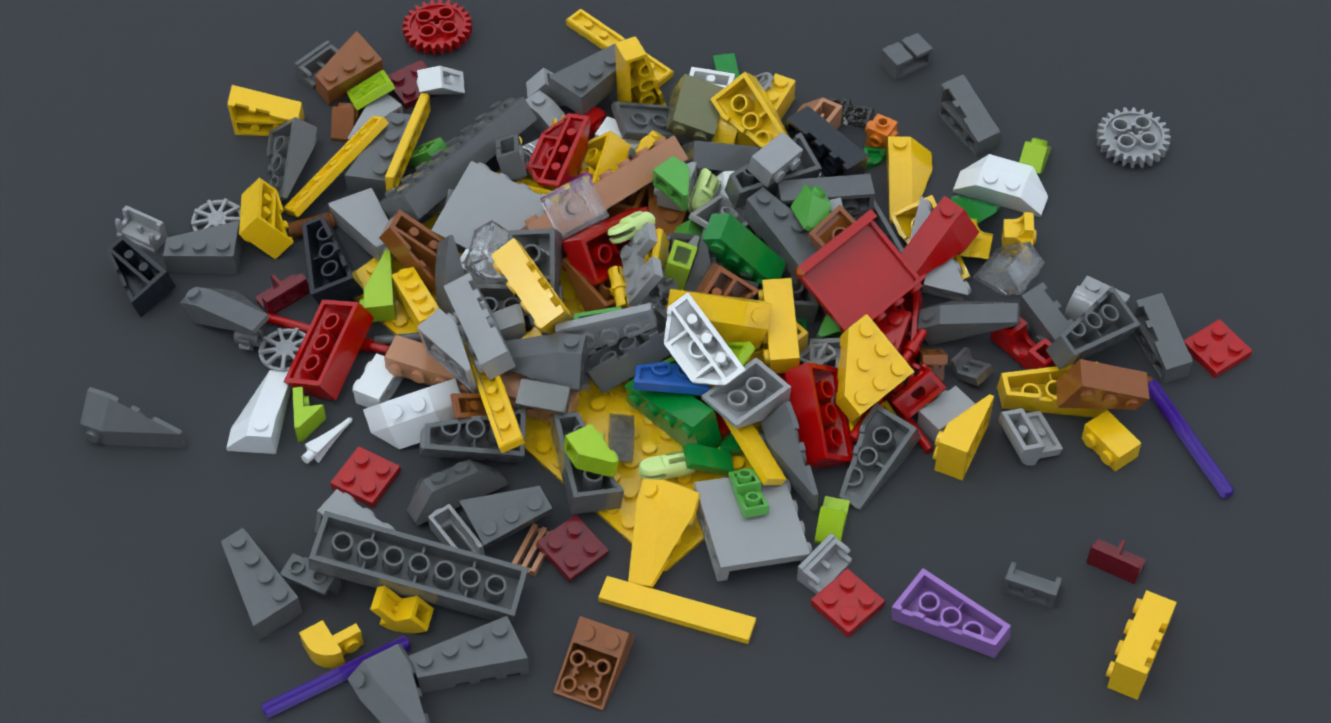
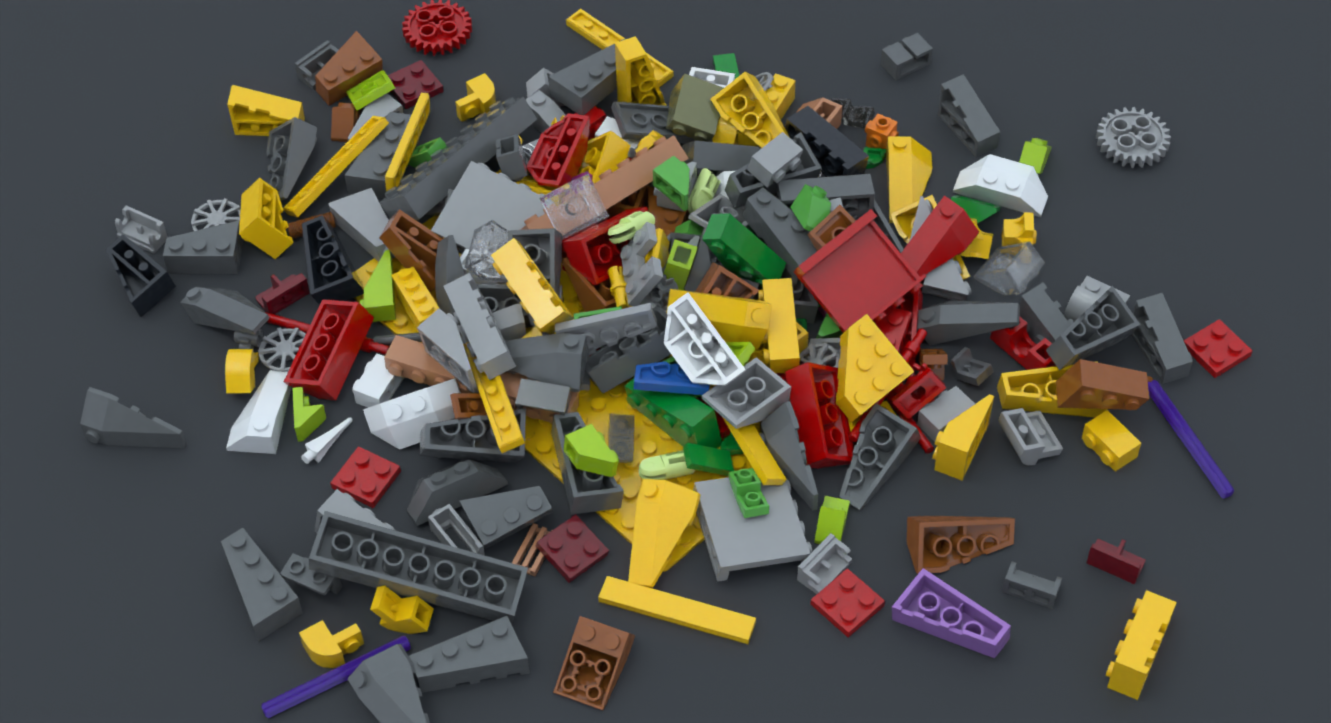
(240, 370): none -> yellow brick
(440, 81): white slope -> none
(479, 99): none -> yellow brick
(950, 540): none -> dark orange wedge

